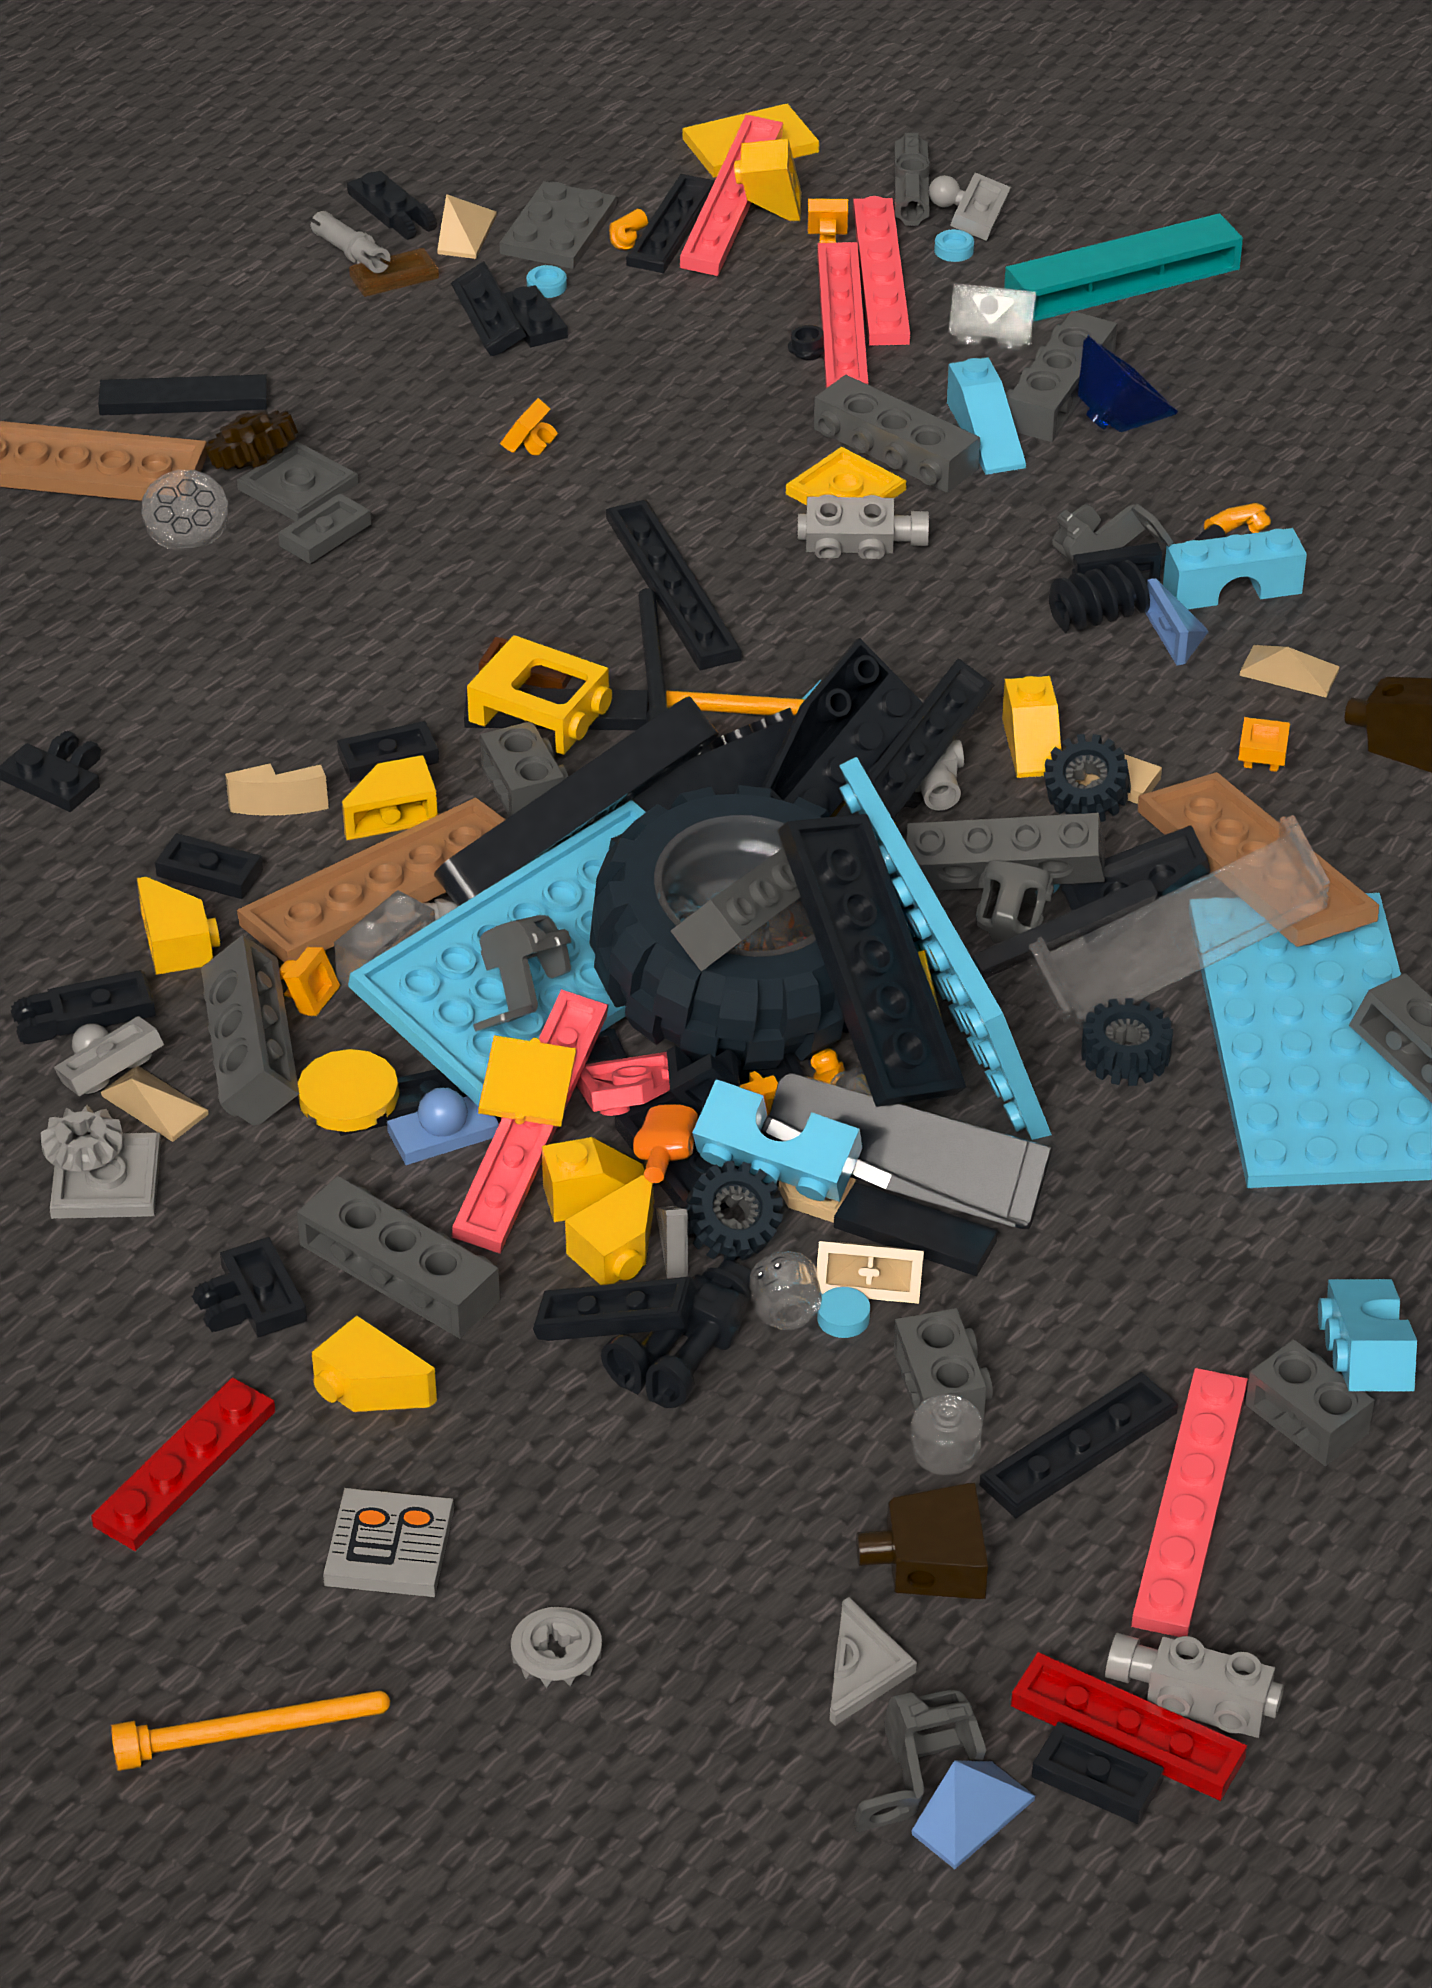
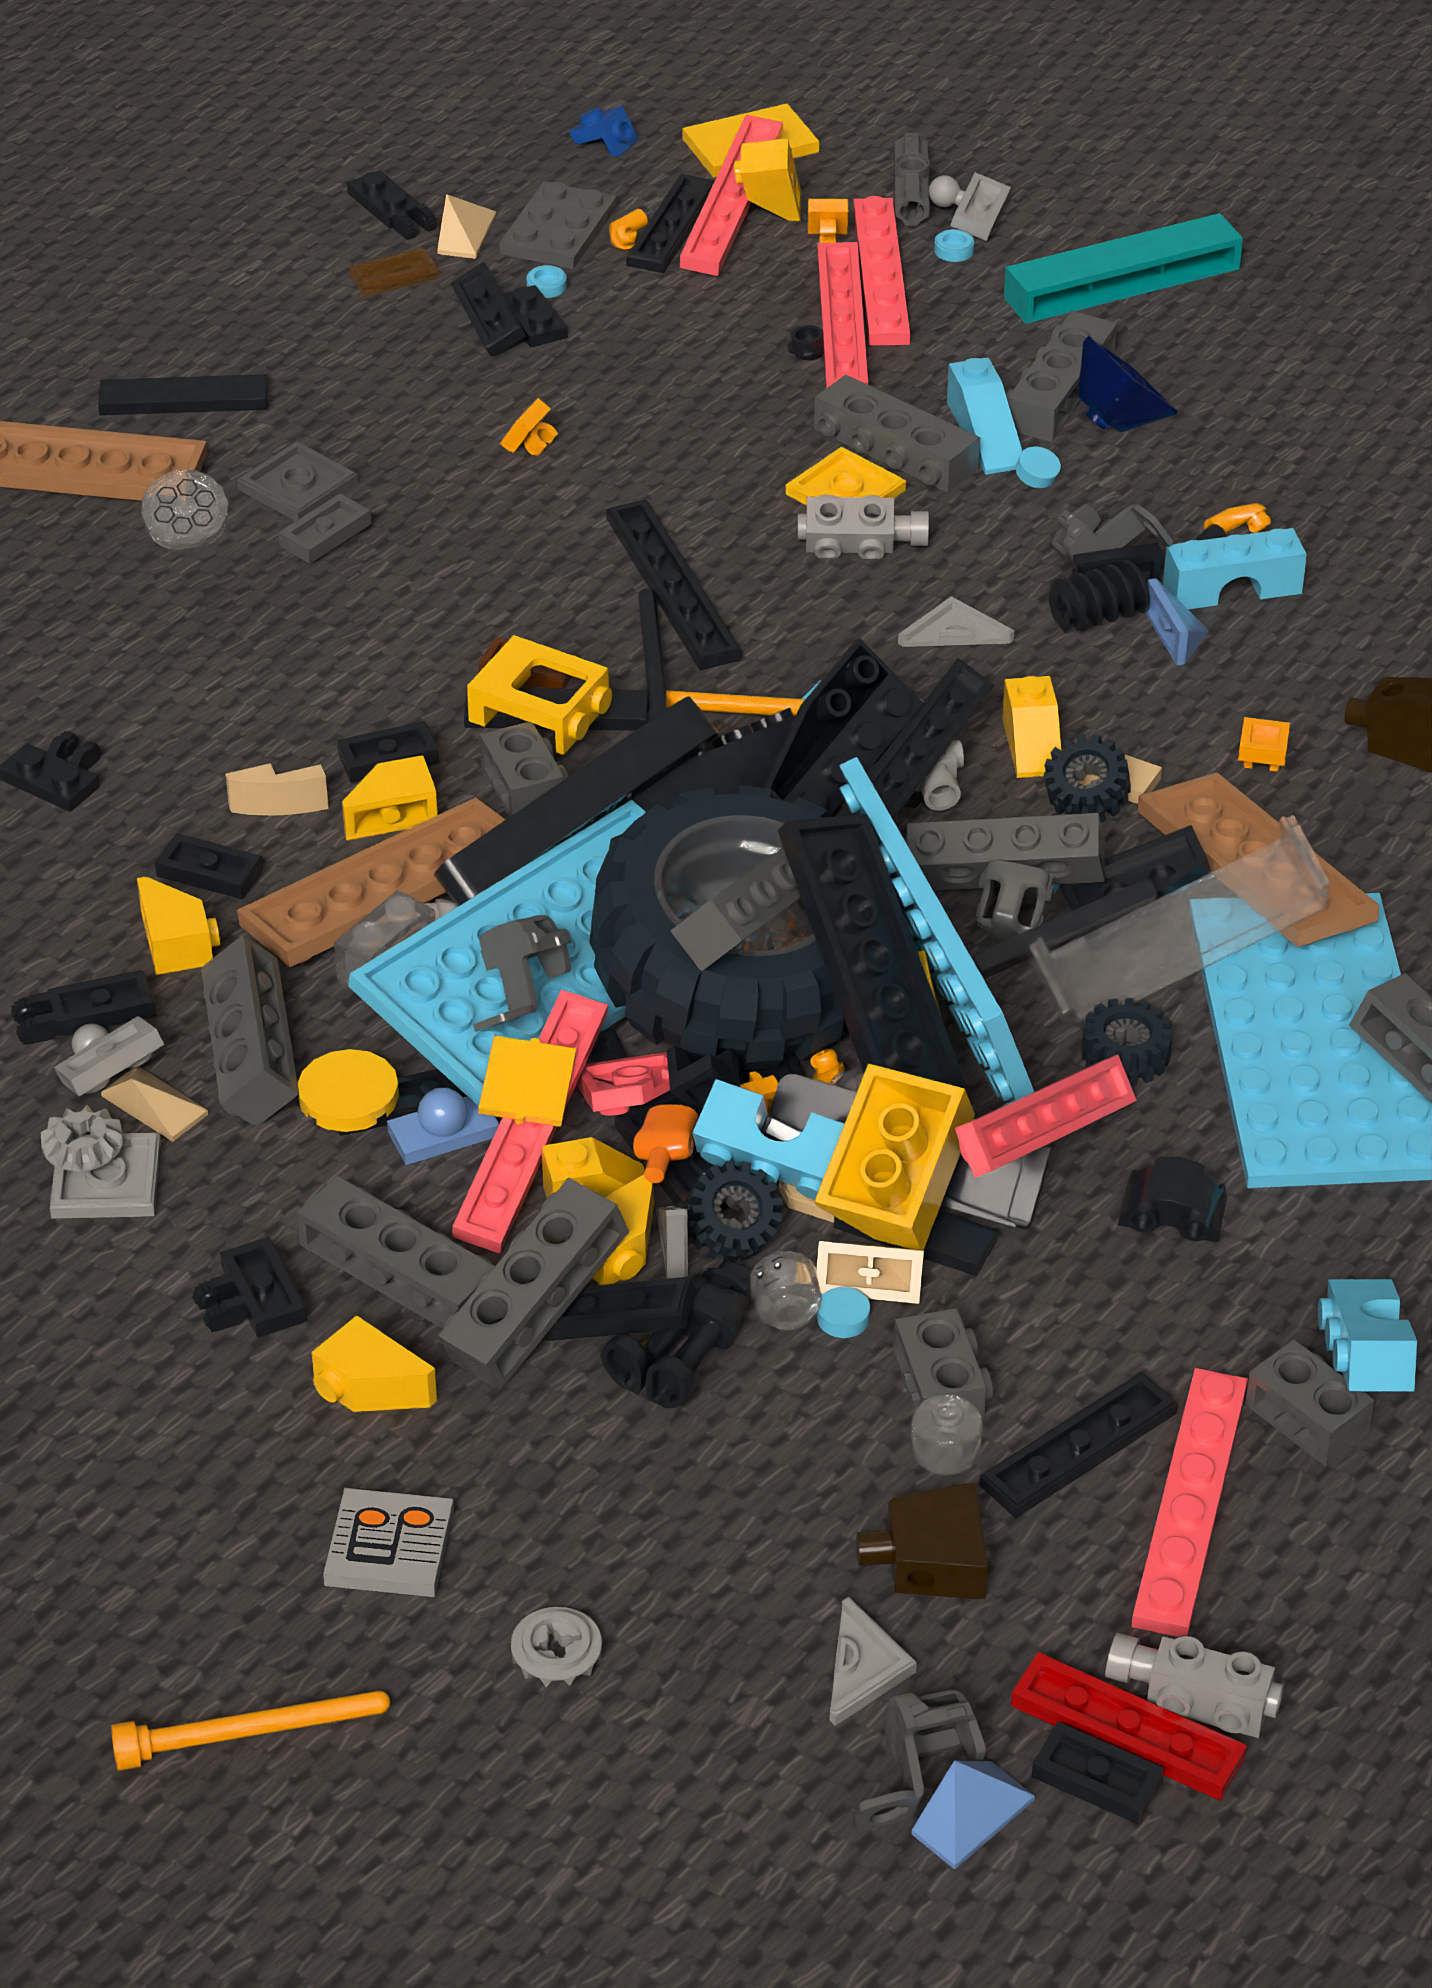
(183, 1464): red plate -> none
(251, 439): dark brown gear -> none
(310, 980): light orange tile -> none
(357, 246): light grey pin -> none
(531, 1309): none -> dark grey brick
(610, 125): none -> blue bracket
(895, 1156): none -> yellow slope
(955, 625): none -> light grey tile
(992, 315): clear brick -> none
(1038, 467): none -> medium azure tile
(1044, 1115): none -> coral plate
(1174, 1195): none -> black cylinder
(1290, 669): tan slope -> none

